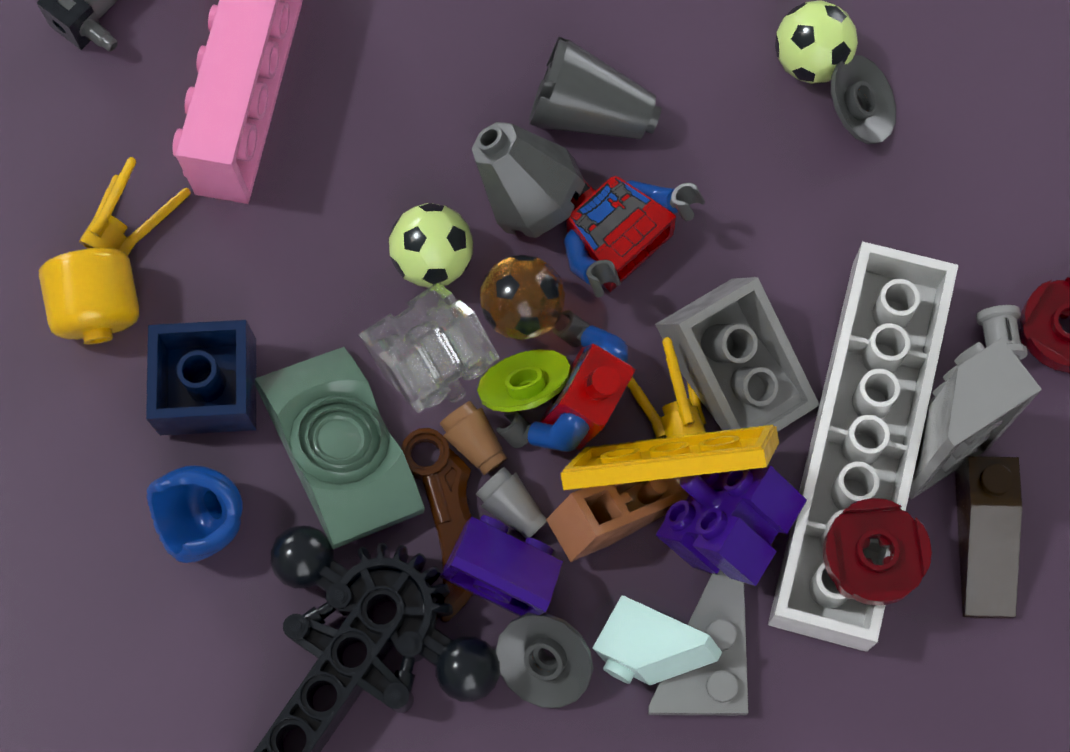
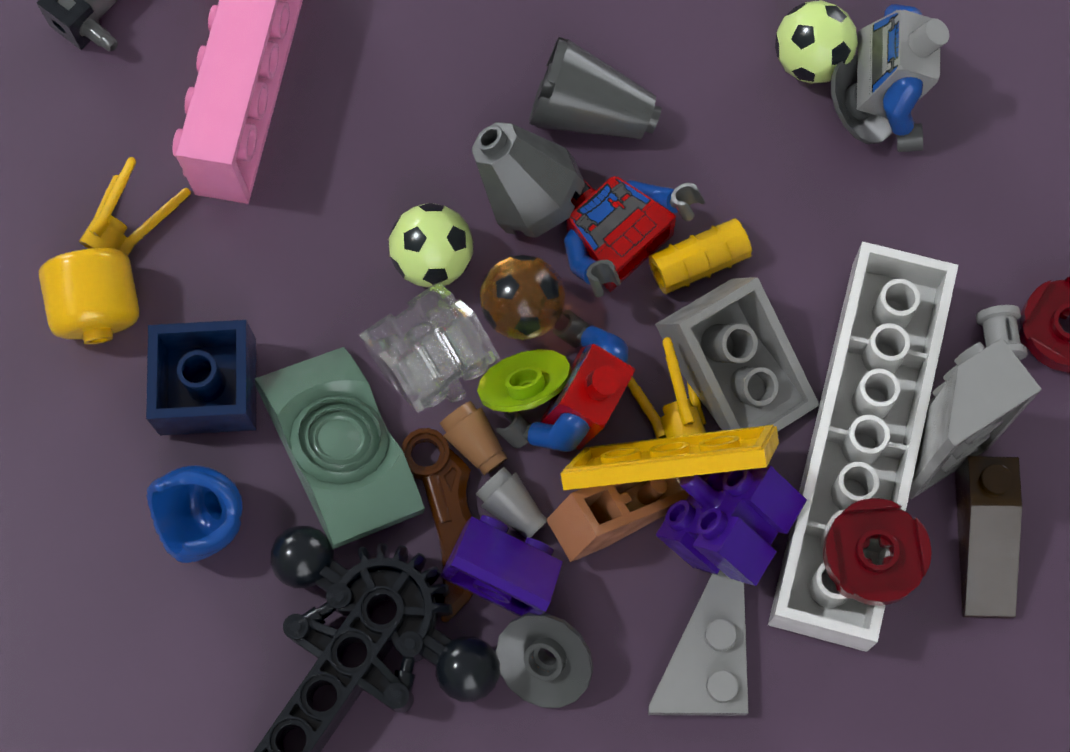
(651, 645): light aqua slope -> none
(700, 256): none -> yellow axle
(898, 67): none -> torso

